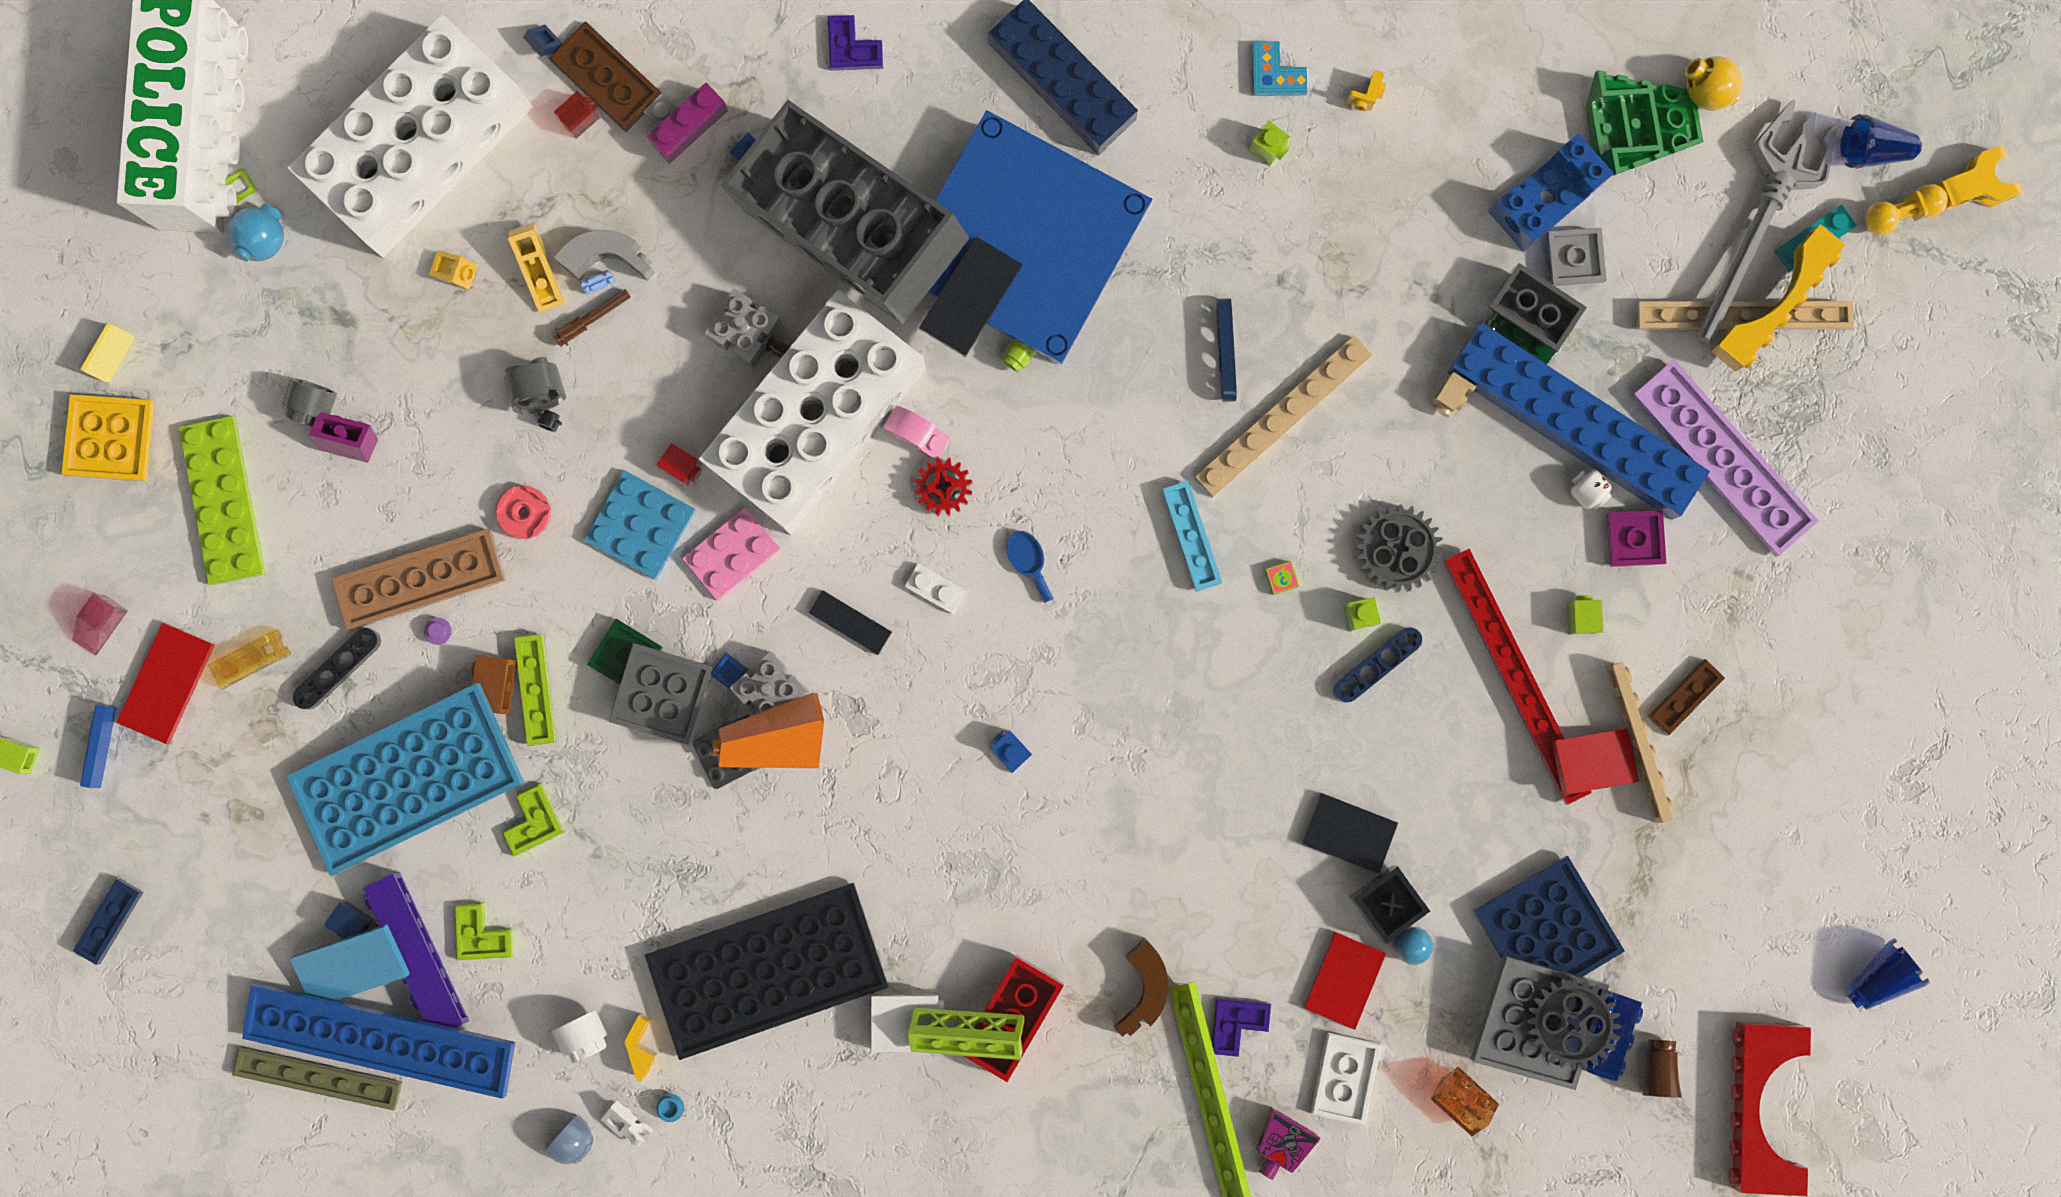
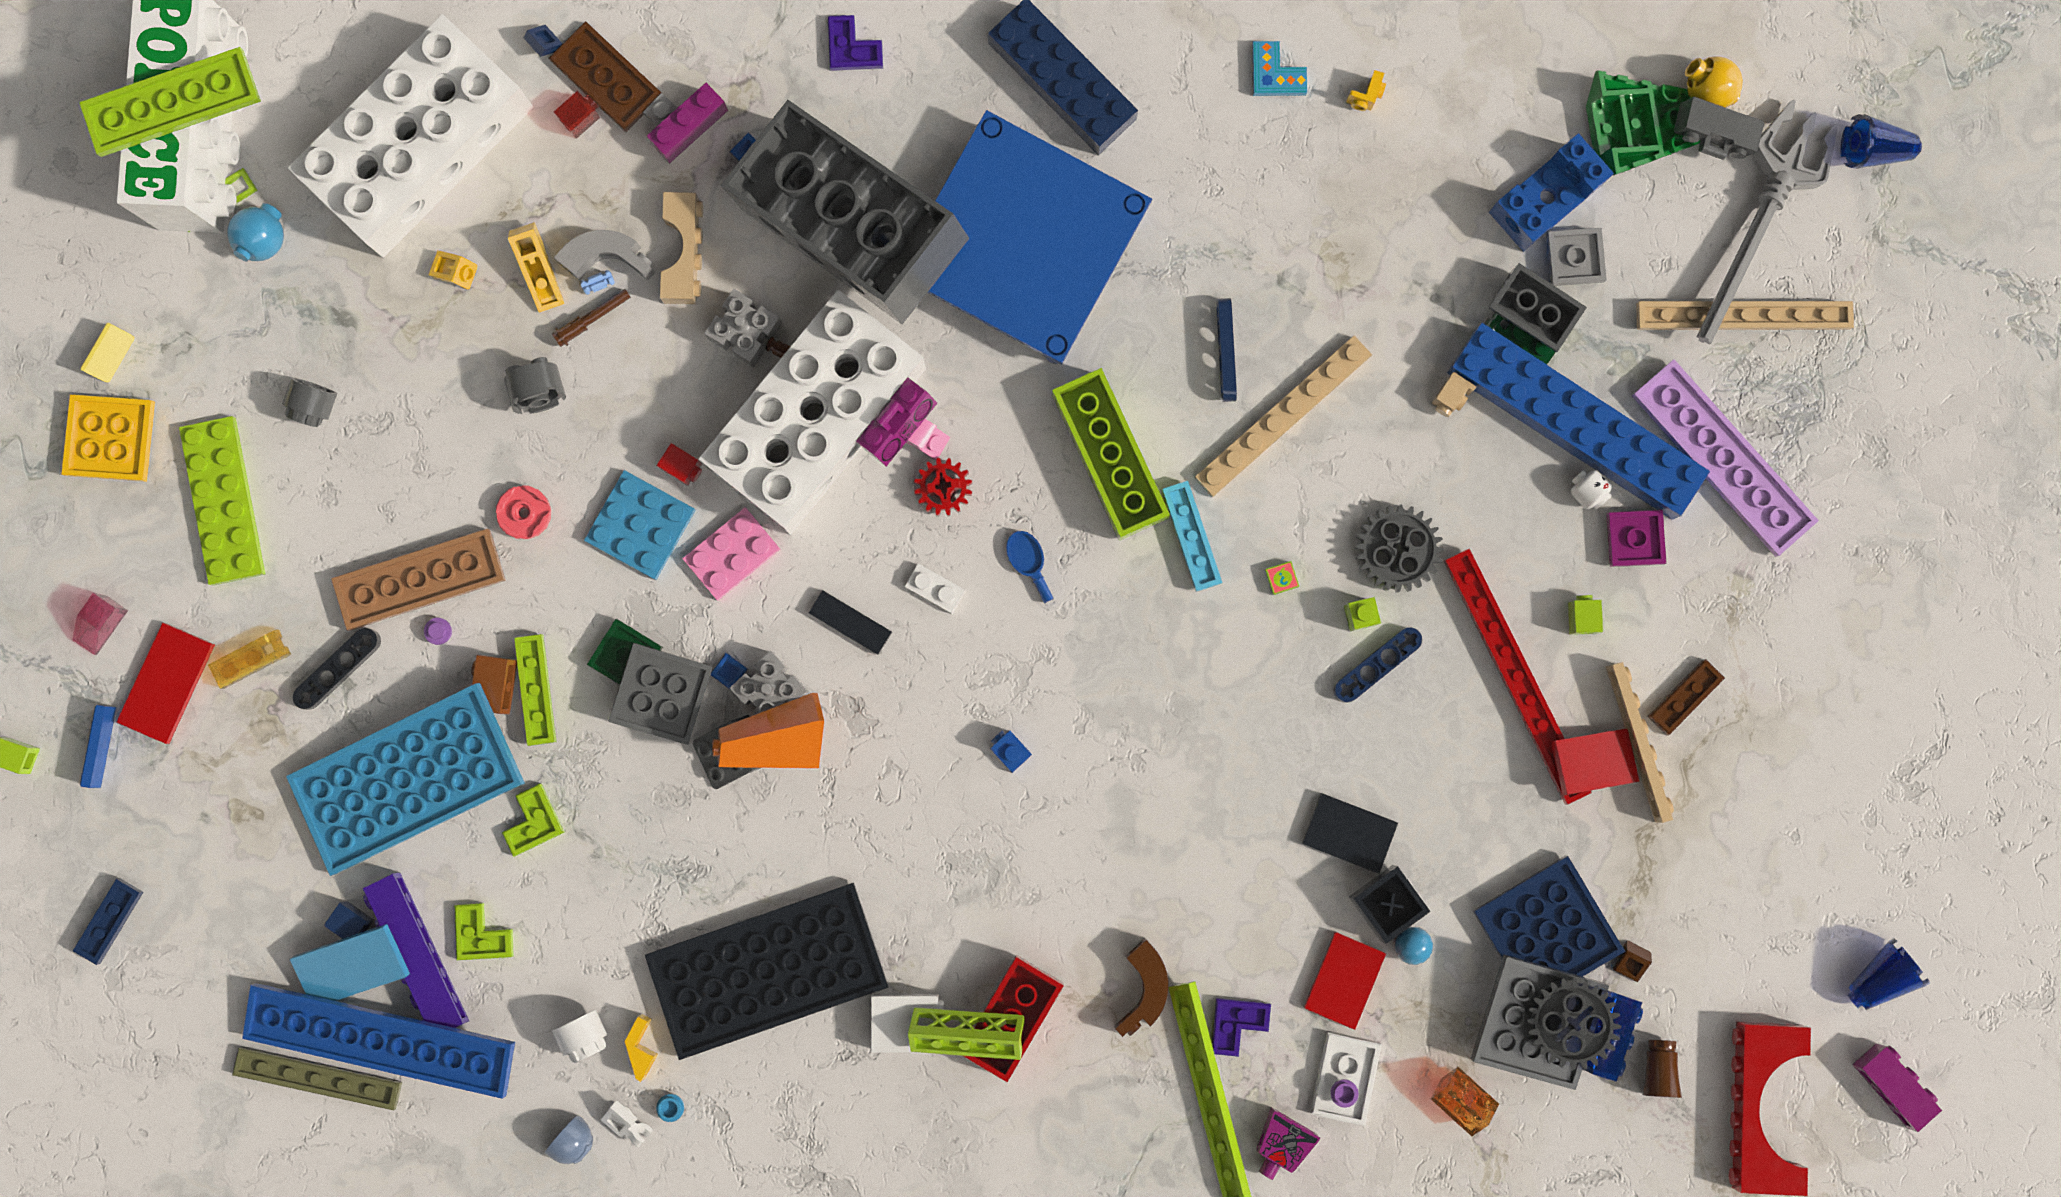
(170, 101): none -> lime plate
(343, 437): magenta brick -> none
(549, 420): black plate -> none
(680, 281): none -> tan arch
(897, 422): none -> magenta piece
(970, 296): black tile -> none
(1017, 355): lime brick -> none
(1110, 454): none -> lime brick
(1270, 143): lime brick -> none
(1344, 1093): none -> medium lavender plate
(1633, 961): none -> reddish brown slope
(1719, 126): none -> dark grey piece
(1811, 258): yellow arch -> none
(1837, 222): teal plate -> none
(1898, 1086): none -> magenta brick
(1930, 200): yellow piece -> none

